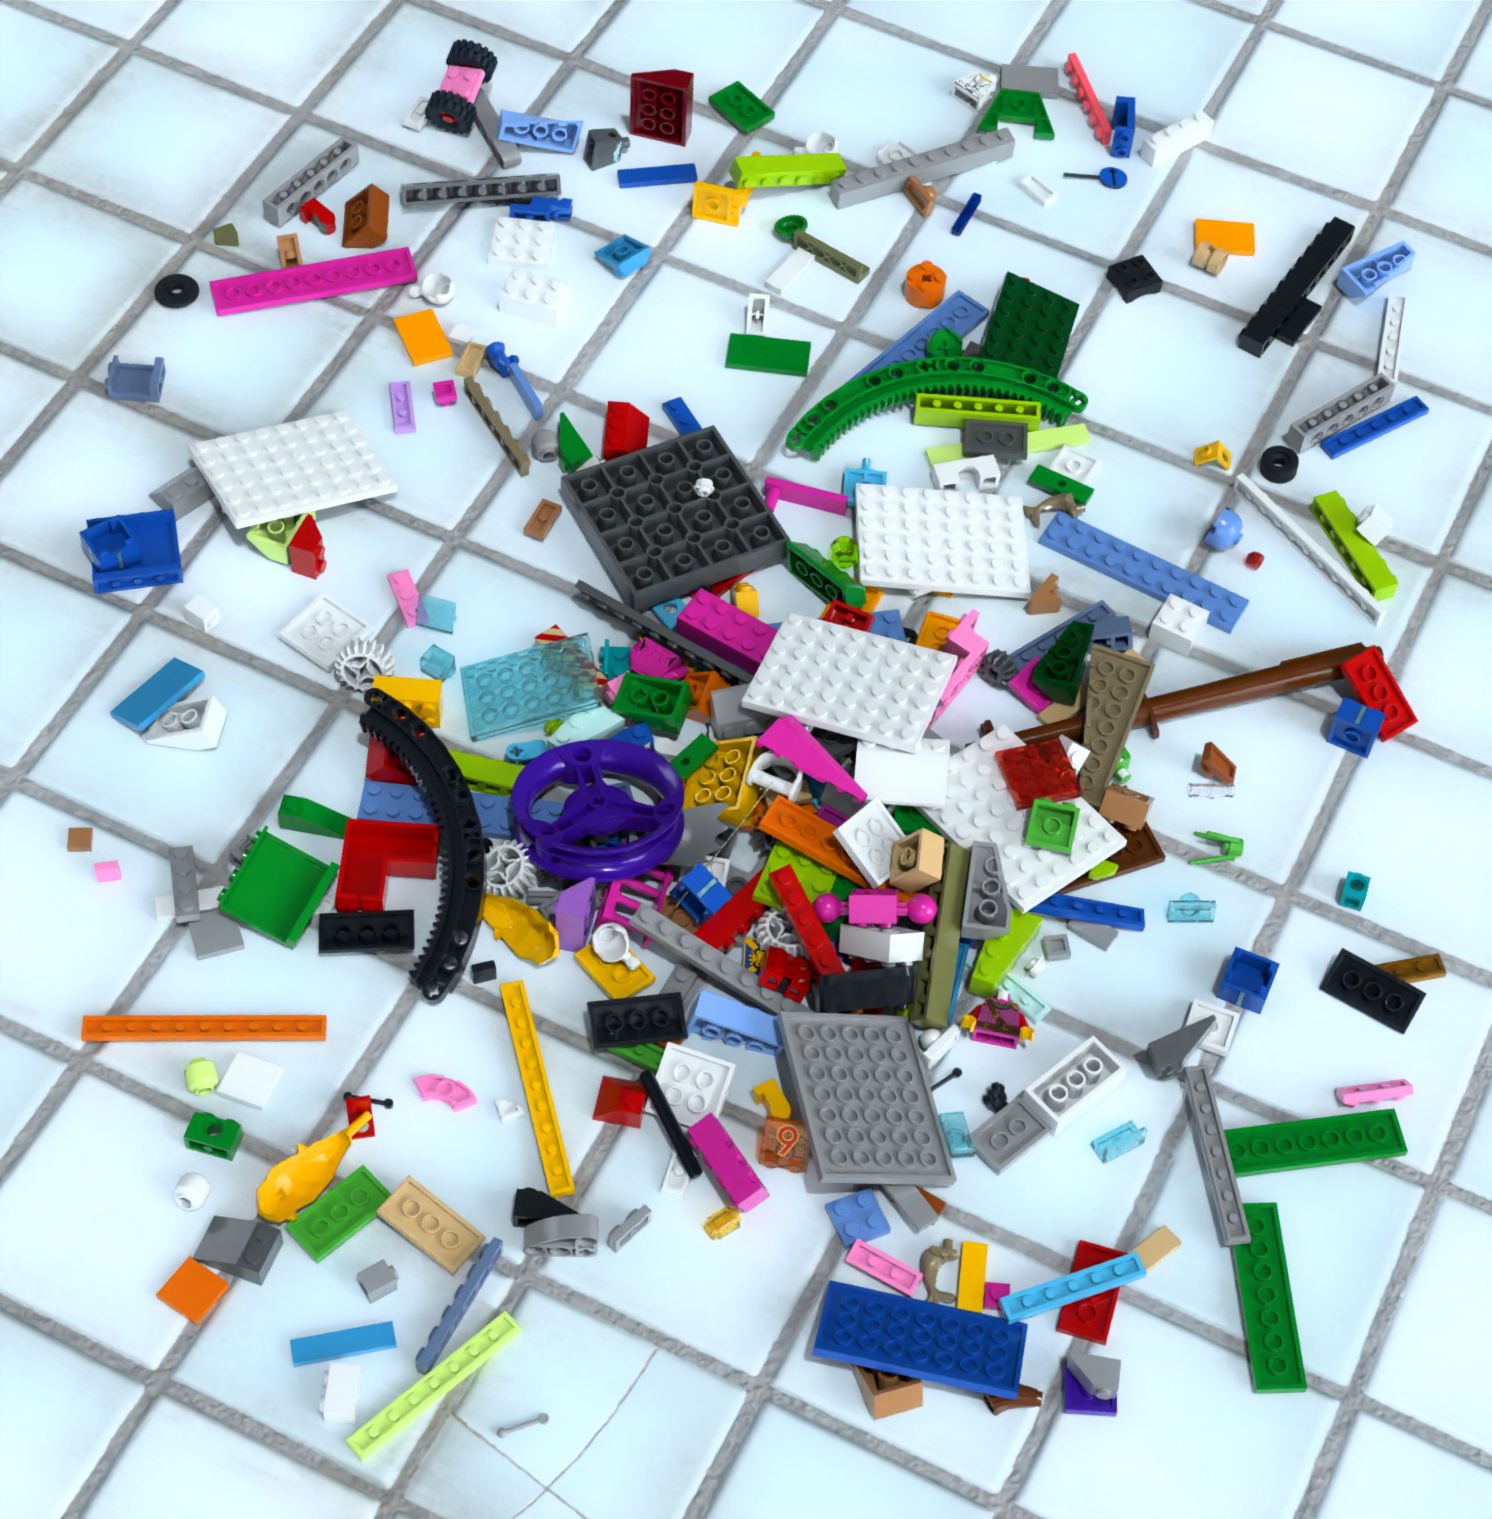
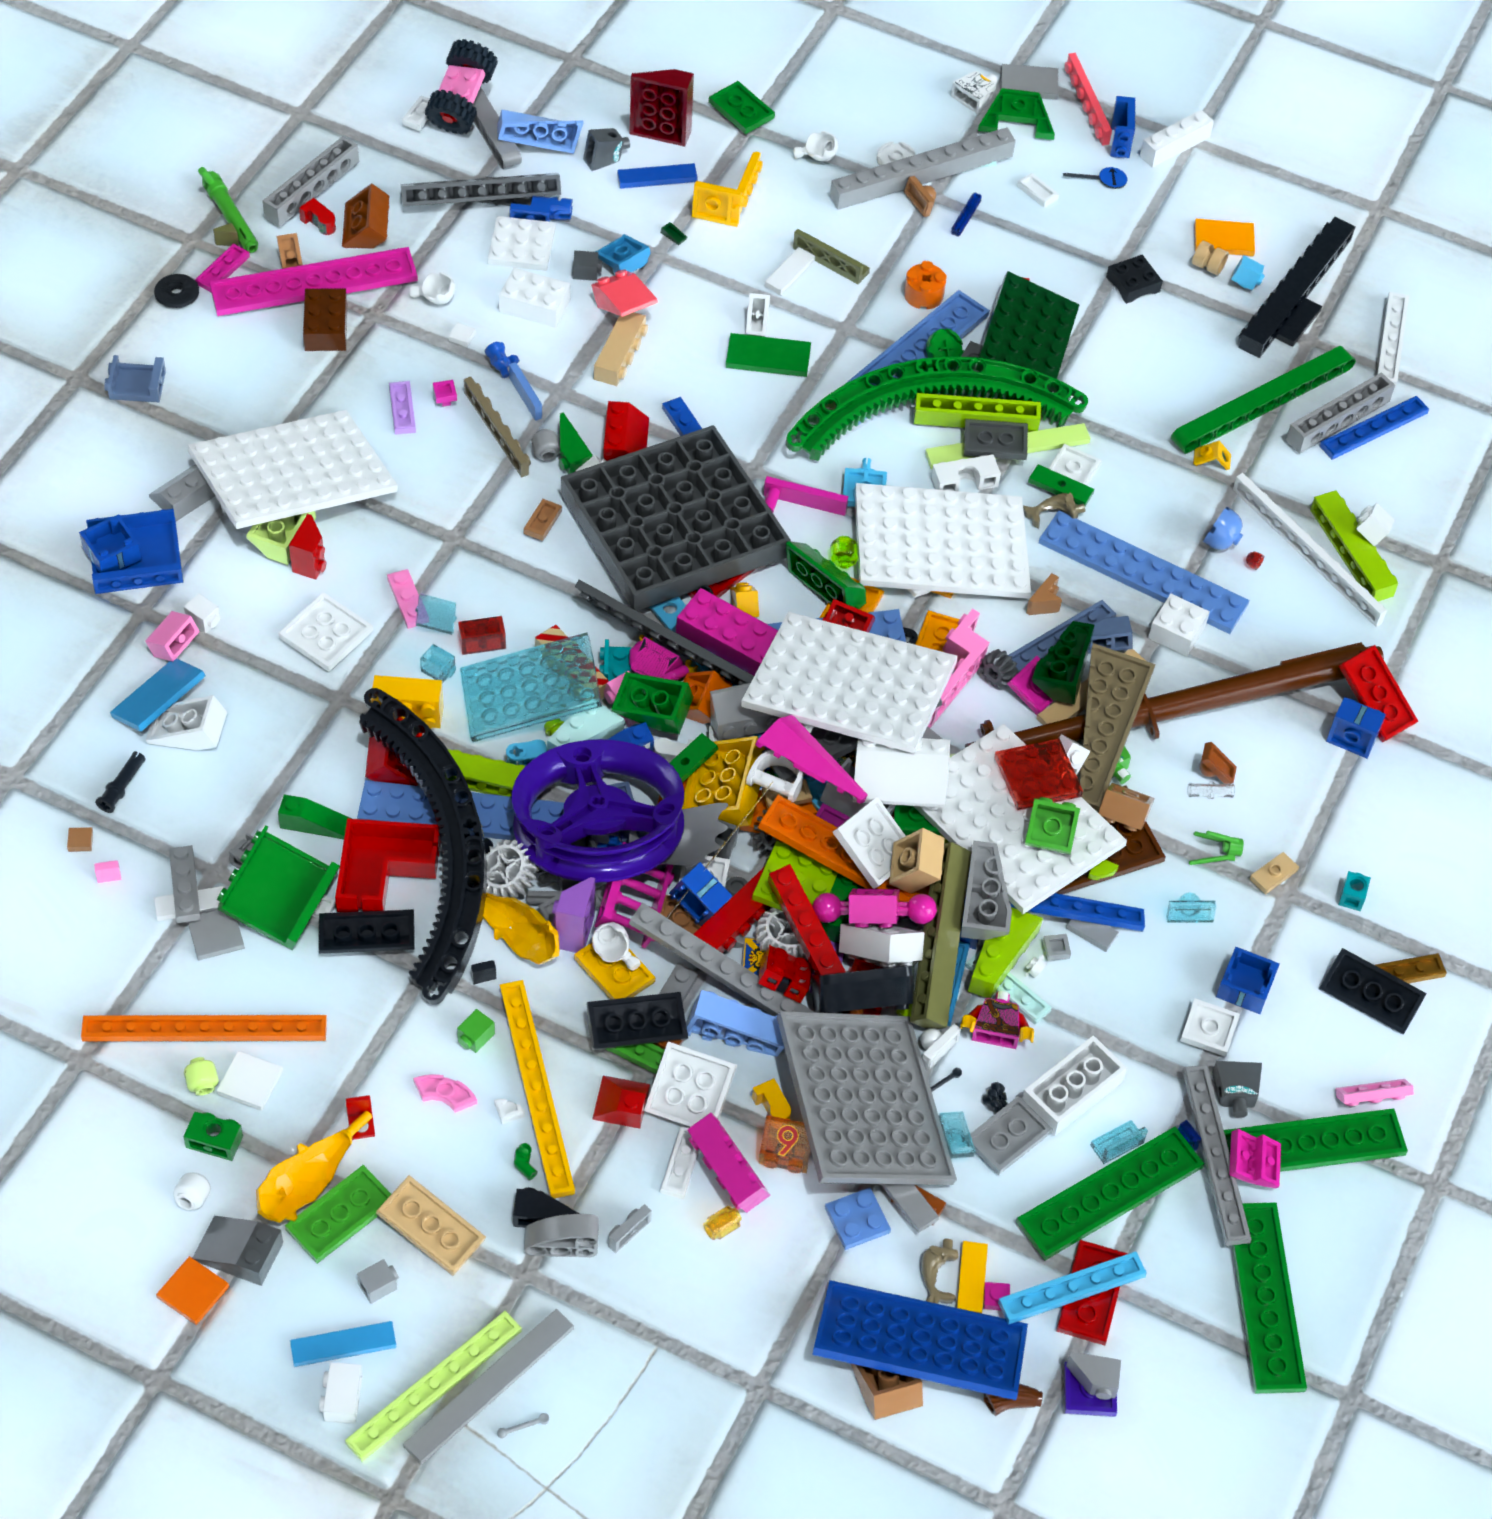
(116, 789): none -> black pin
(172, 636): none -> bright pink brick
(219, 193): none -> bright green cylinder
(223, 266): none -> dark pink tile
(325, 319): none -> reddish brown brick
(354, 655): white gear -> none
(388, 1103): black hinge -> none
(422, 337): light orange tile -> none
(464, 1297): sand blue plate -> none
(471, 360): tan tile -> none
(475, 1031): none -> bright green brick
(482, 635): none -> clear red brick
(488, 1386): none -> light grey tile
(522, 1160): none -> green arm
(586, 265): none -> dark grey brick
(620, 348): none -> tan brick
(622, 293): none -> coral slope
(670, 1124): black axle -> none
(673, 233): none -> dark green piece
(704, 487): white plate -> none
(786, 170): lime brick -> none
(789, 224): green hat -> none
(884, 1267): bright pink plate -> none
(1109, 1193): none -> green plate
(1157, 1247): tan tile -> none
(1172, 1051): dark grey slope -> none
(1190, 1134): none -> clear blue tile
(1237, 1085): none -> dark grey torso
(1248, 273): none -> medium azure brick
(1255, 1159): none -> dark pink slope
(1263, 399): none -> green beam
(1274, 873): none -> tan plate
(1275, 473): black tyre -> none
(1368, 273): light blue wedge -> none

